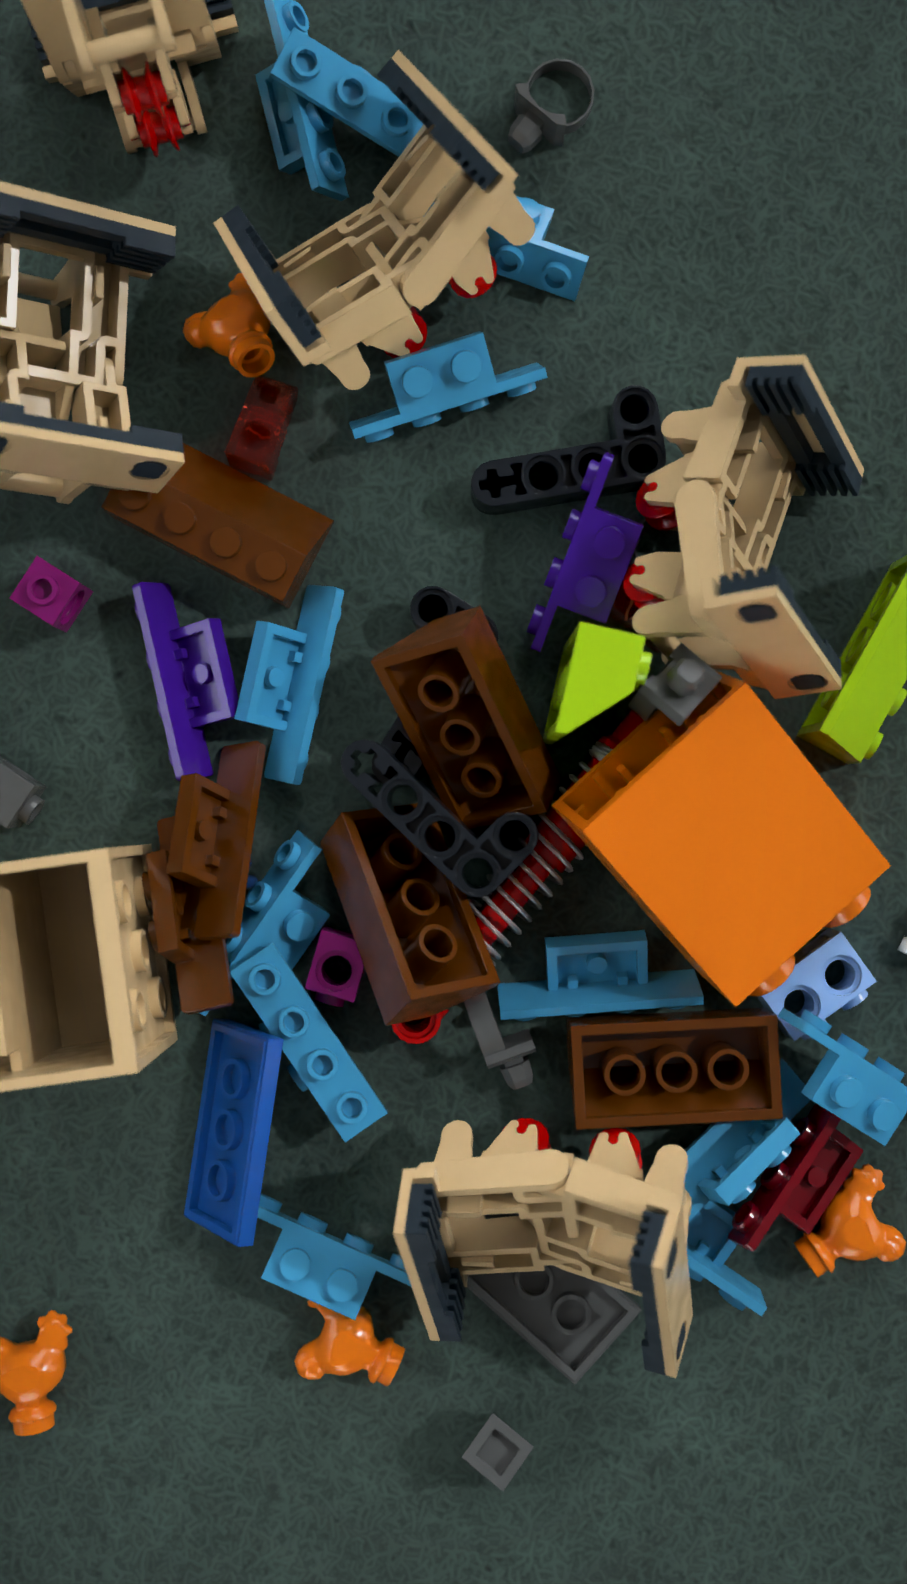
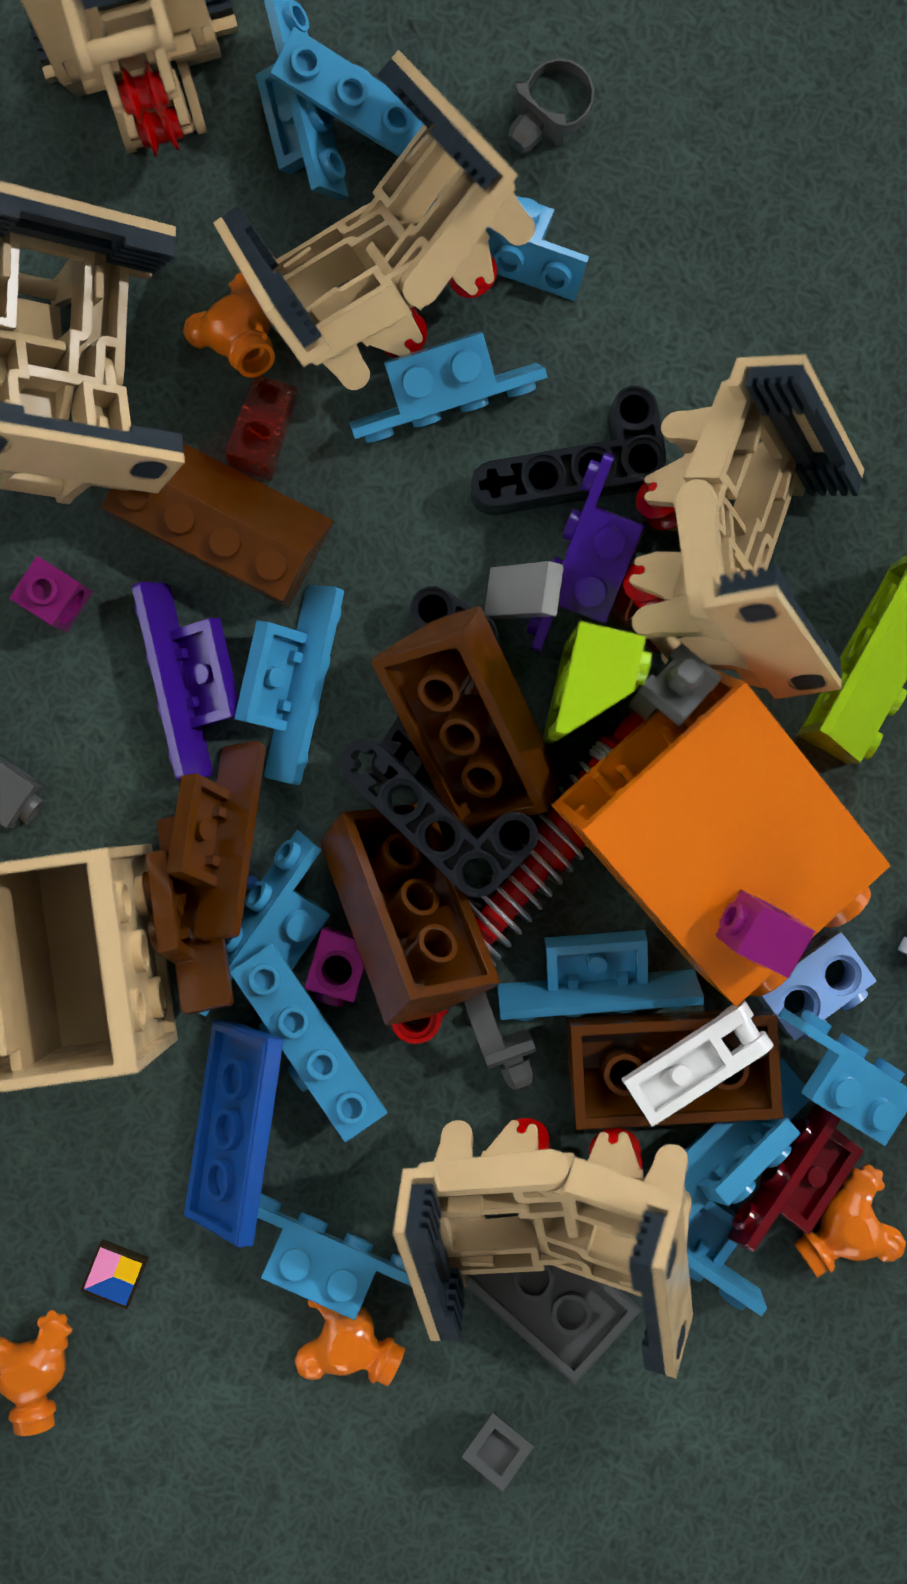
(114, 1274): none -> tile
(524, 590): none -> light grey tile
(696, 1064): none -> white plate
(764, 933): none -> magenta brick

